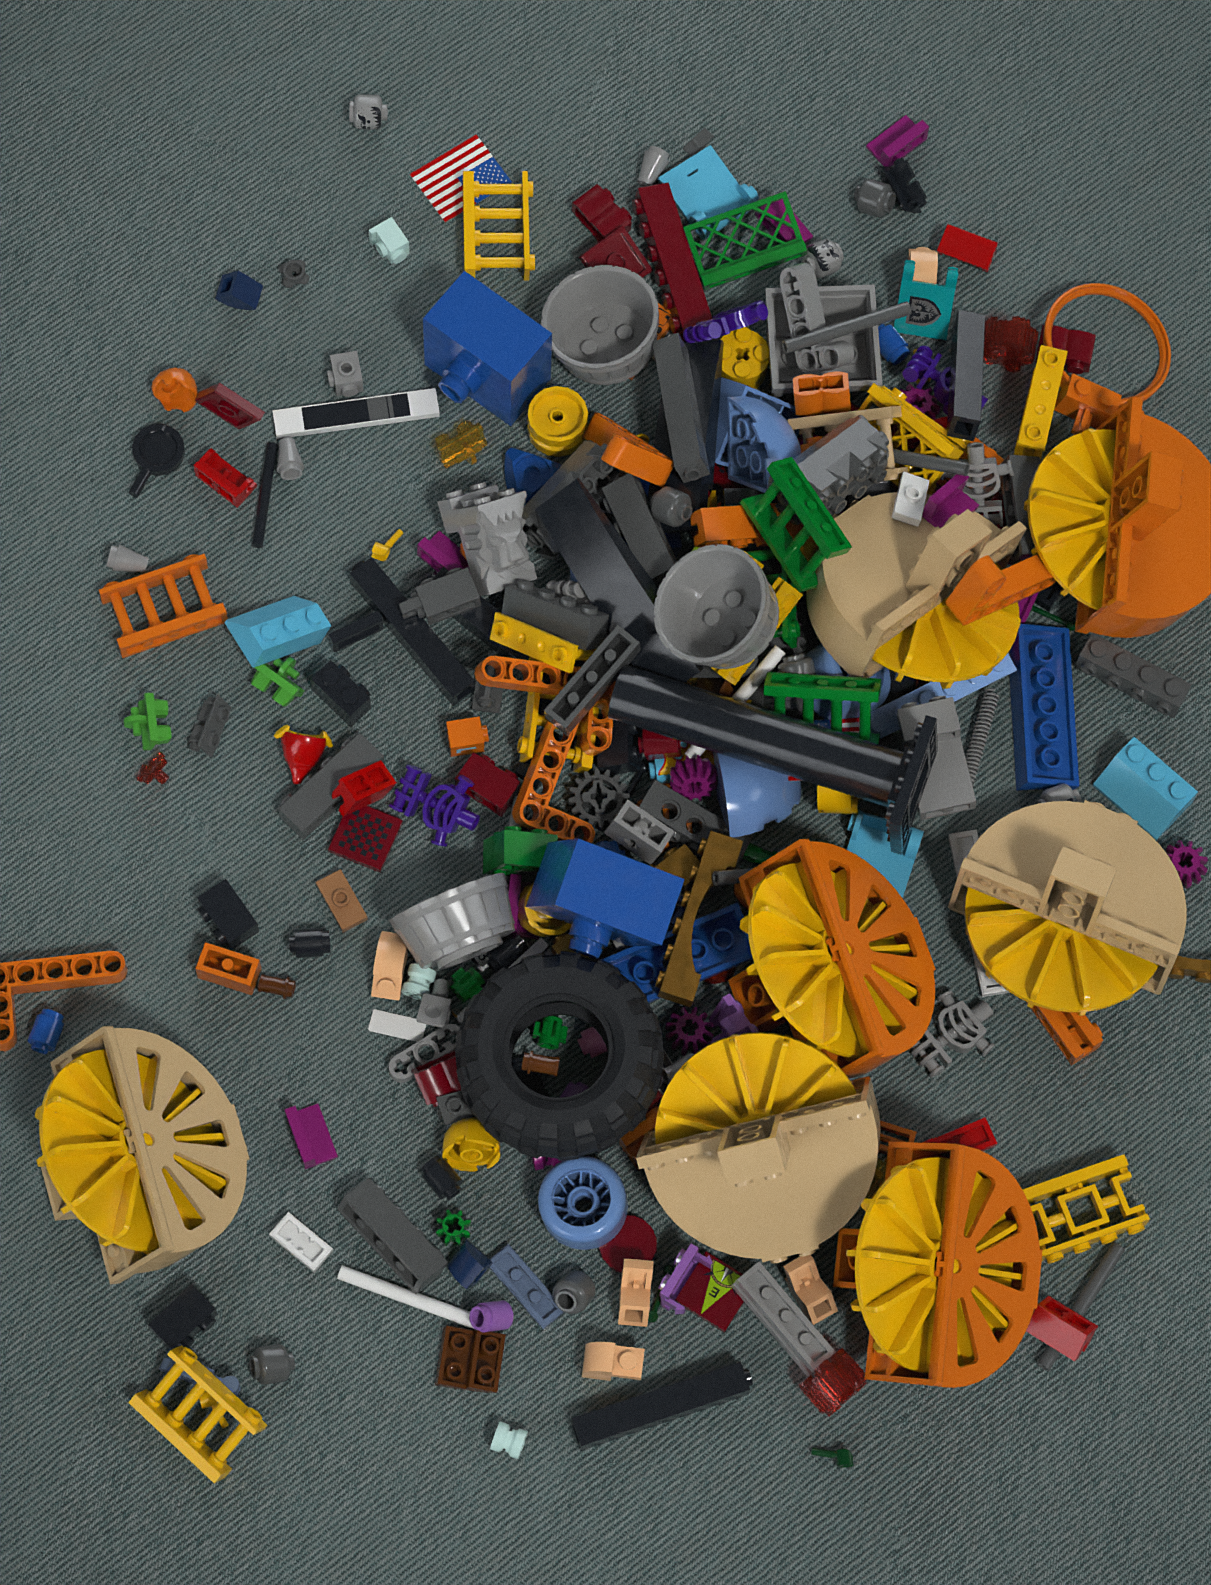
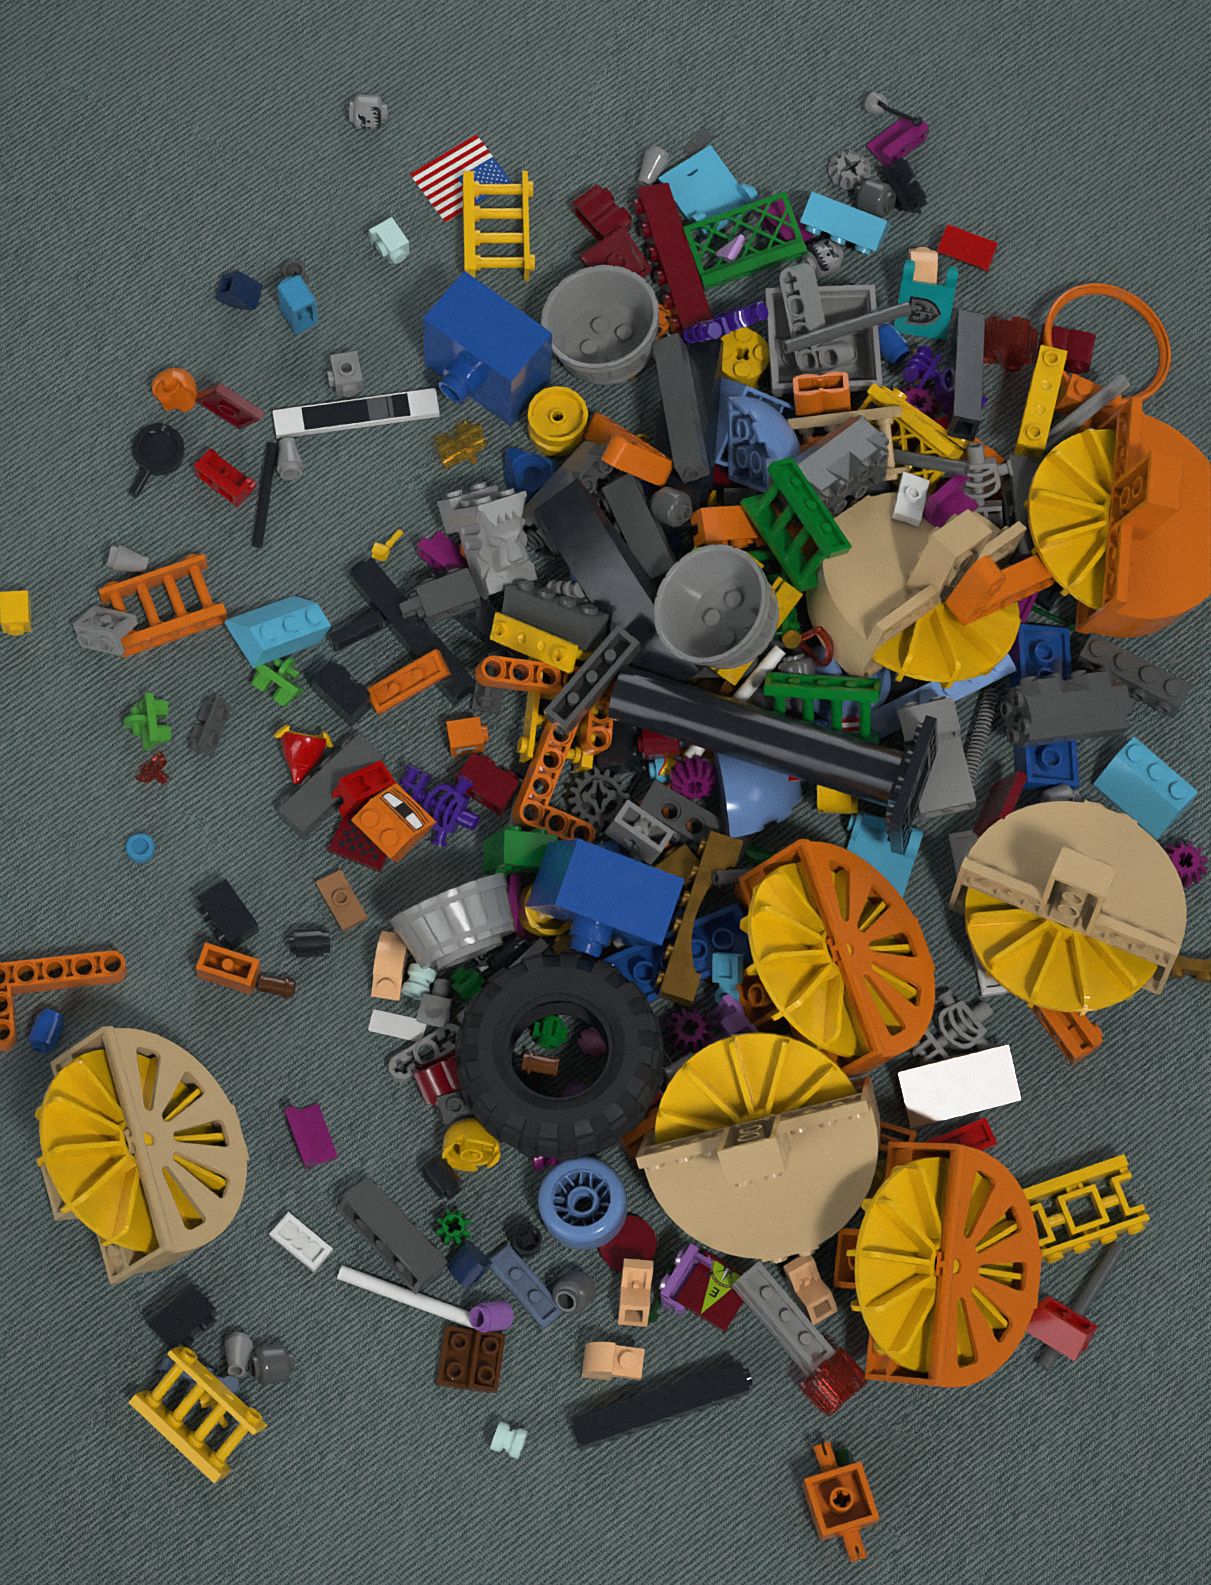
(15, 612): none -> yellow brick
(103, 628): none -> light grey bracket
(140, 848): none -> dark azure tile
(238, 1351): none -> light grey cone
(297, 304): none -> dark azure brick
(394, 822): none -> orange slope
(408, 681): none -> orange tile
(528, 1235): none -> black wheel
(728, 972): none -> medium azure plate
(730, 251): none -> lavender slope
(793, 639): none -> clear red piece
(844, 223): none -> medium azure slope
(847, 179): none -> light grey gear
(849, 1484): none -> orange brick
(878, 104): none -> hinge
(958, 1085): none -> tile
(1000, 801): none -> dark red tile
(1066, 709): none -> dark grey brick
(1086, 410): none -> light grey axle

